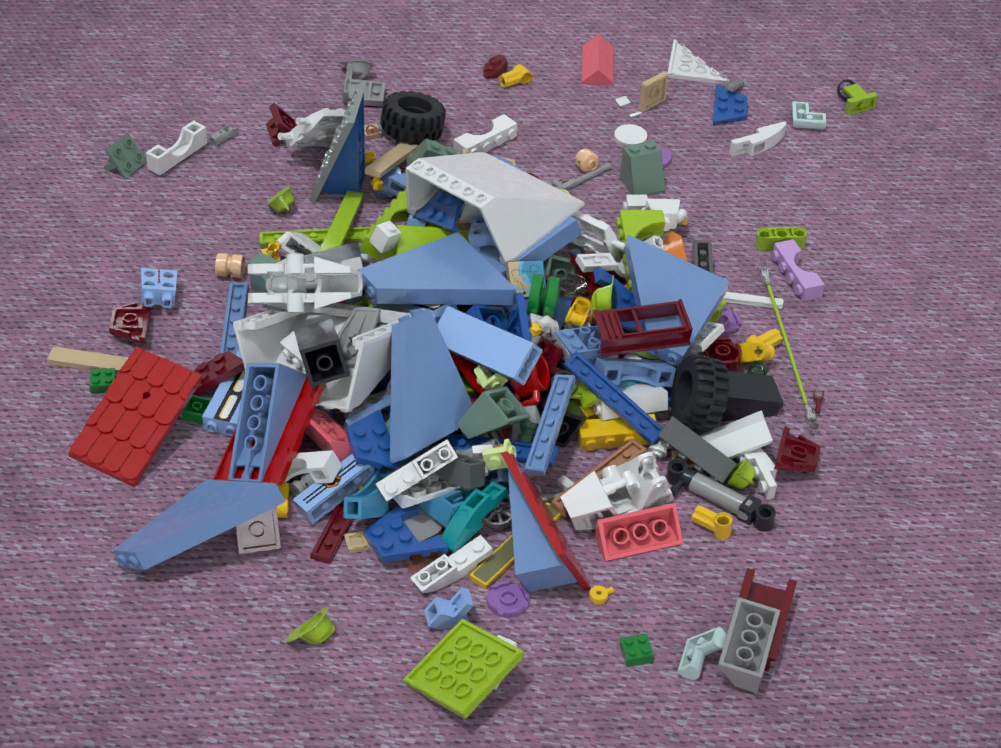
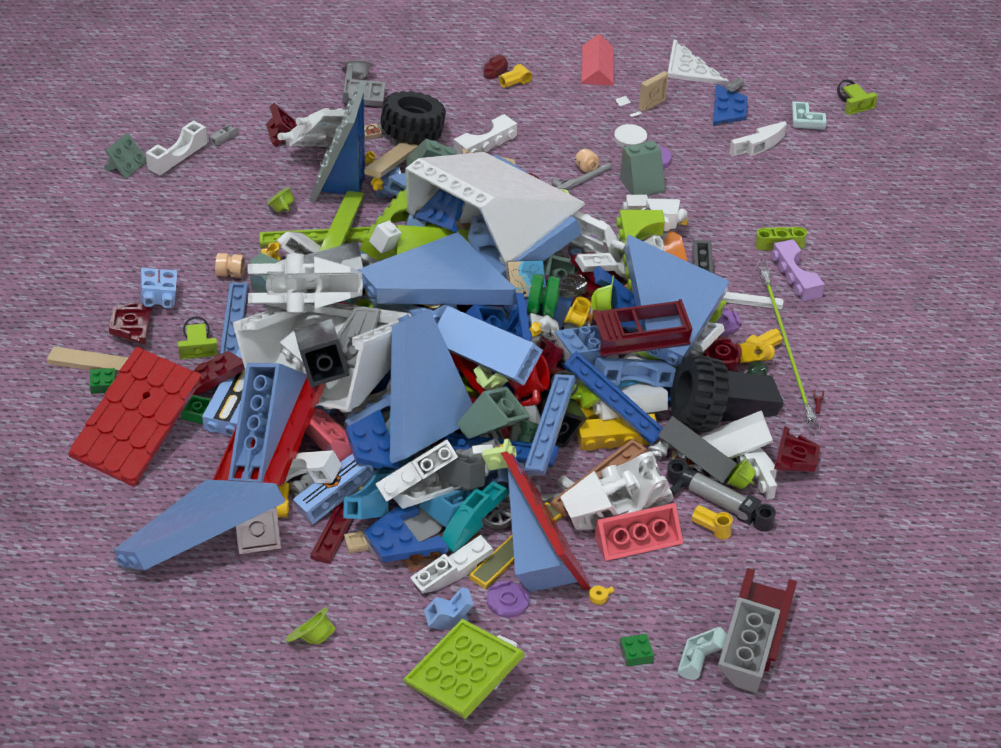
(197, 343): none -> lime piece

